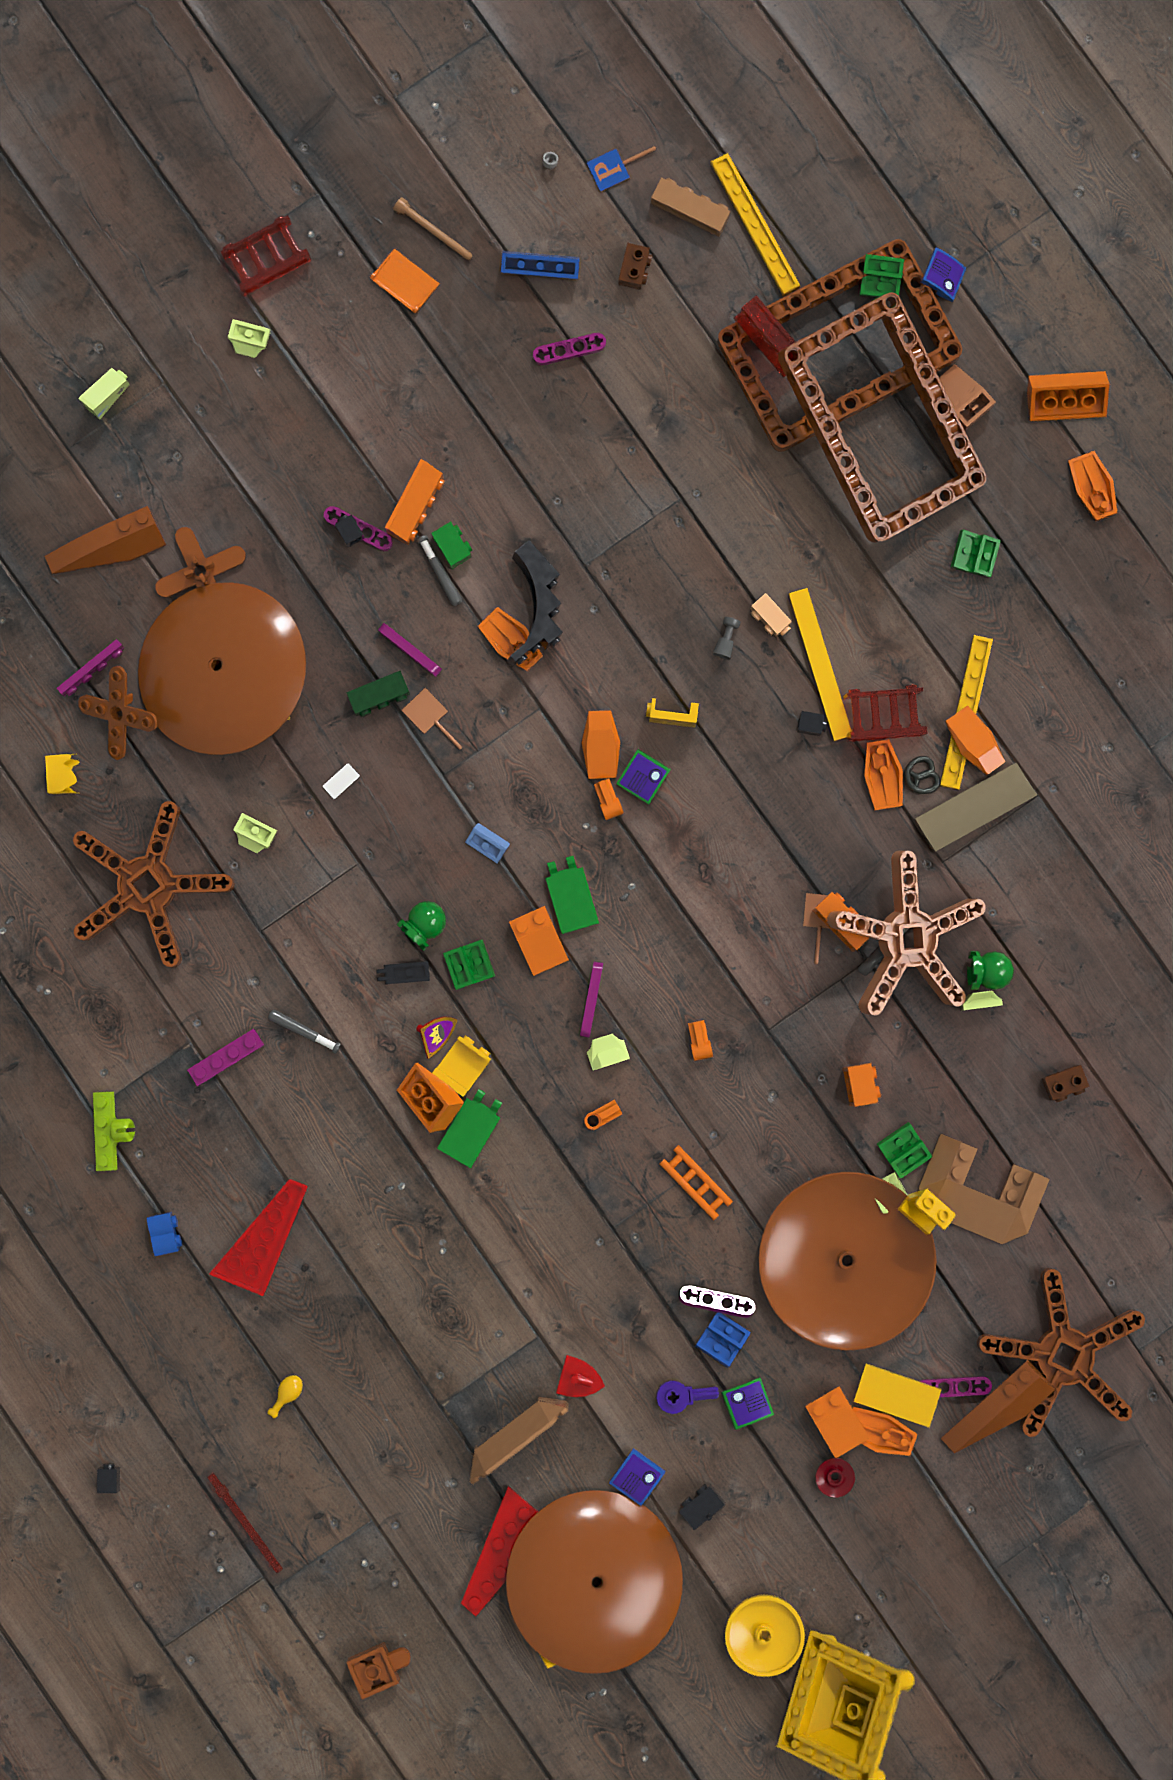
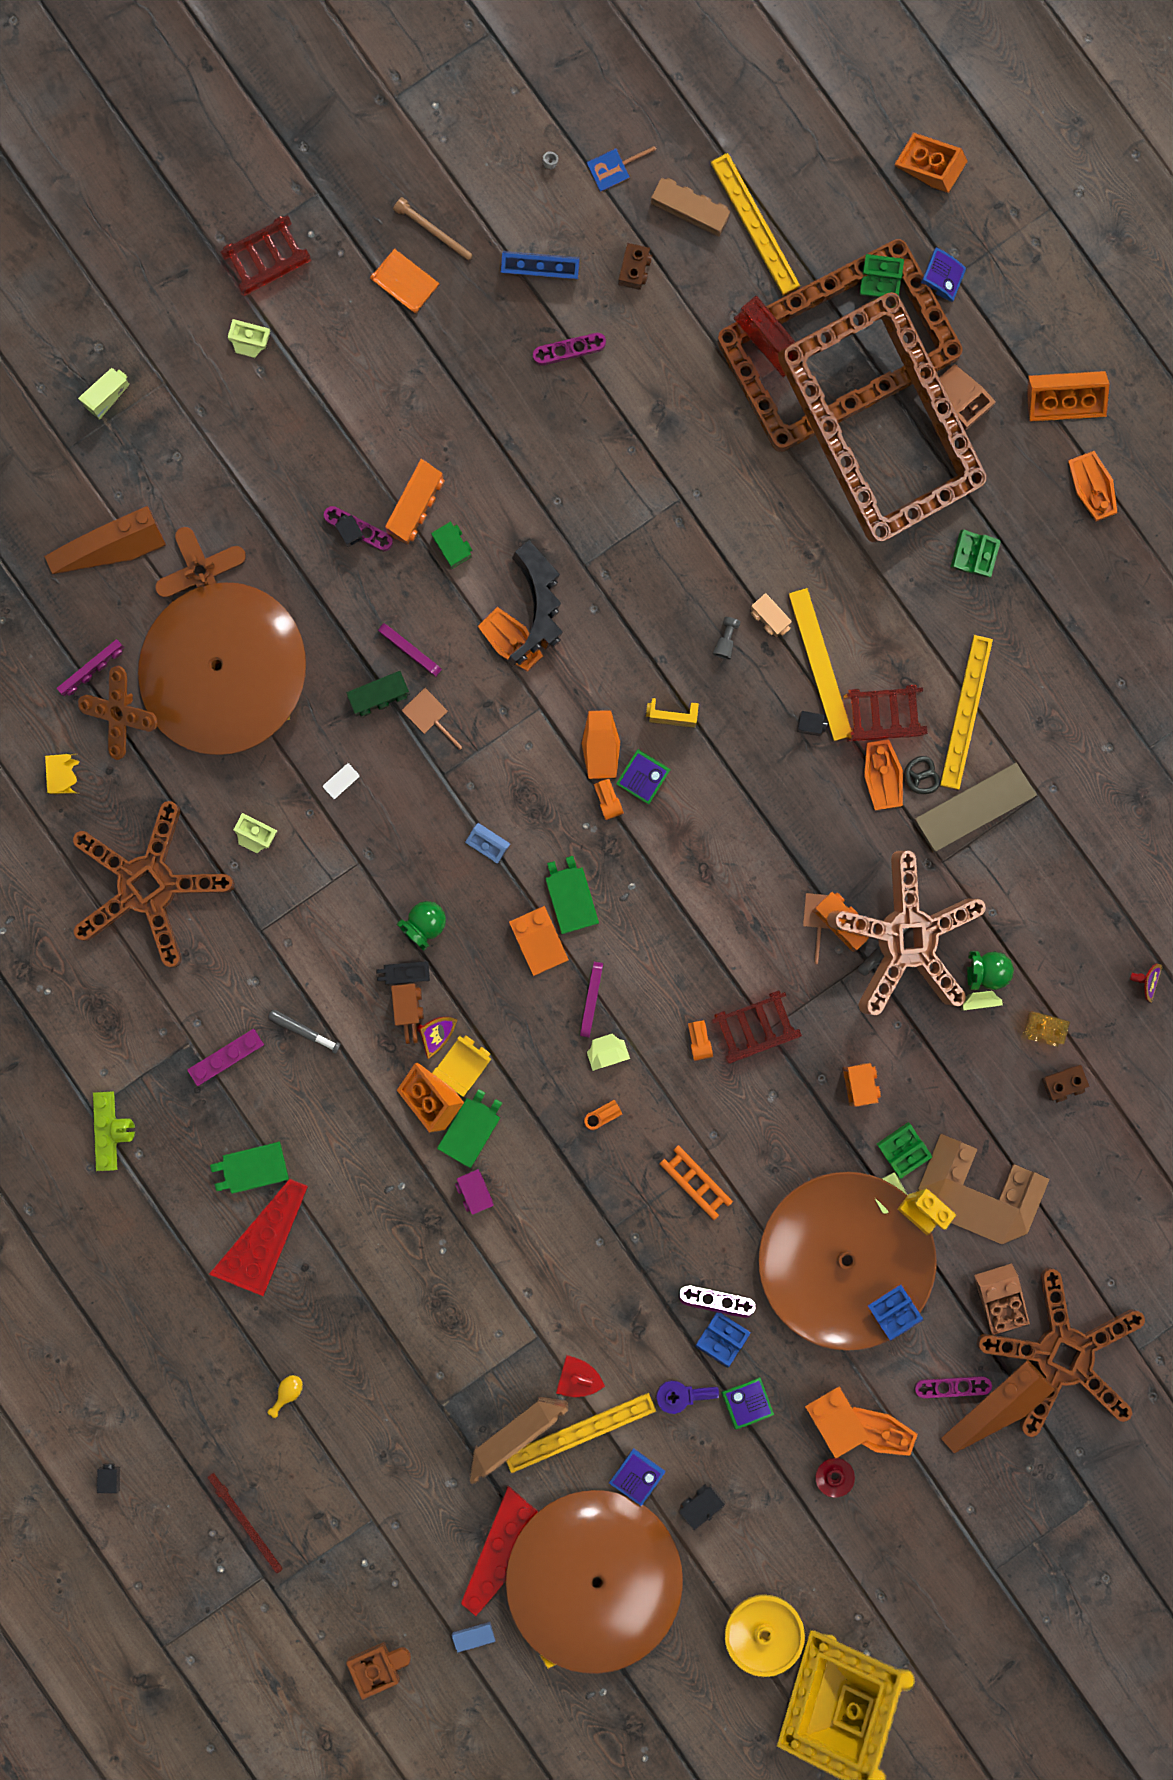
(163, 1233): blue brick -> none
(252, 1168): none -> green tile
(407, 1008): none -> dark orange brick
(445, 581): dark grey piece -> none
(469, 964): green slope -> none
(473, 1637): none -> medium blue slope
(475, 1192): none -> magenta brick
(581, 1432): none -> yellow tile
(770, 1039): none -> clear red fence
(895, 1312): none -> blue slope
(897, 1395): yellow tile -> none
(932, 161): none -> orange slope
(975, 740): orange piece -> none
(1002, 1299): none -> nougat slope
(1046, 1028): none -> clear yellow brick
(1149, 980): none -> shield

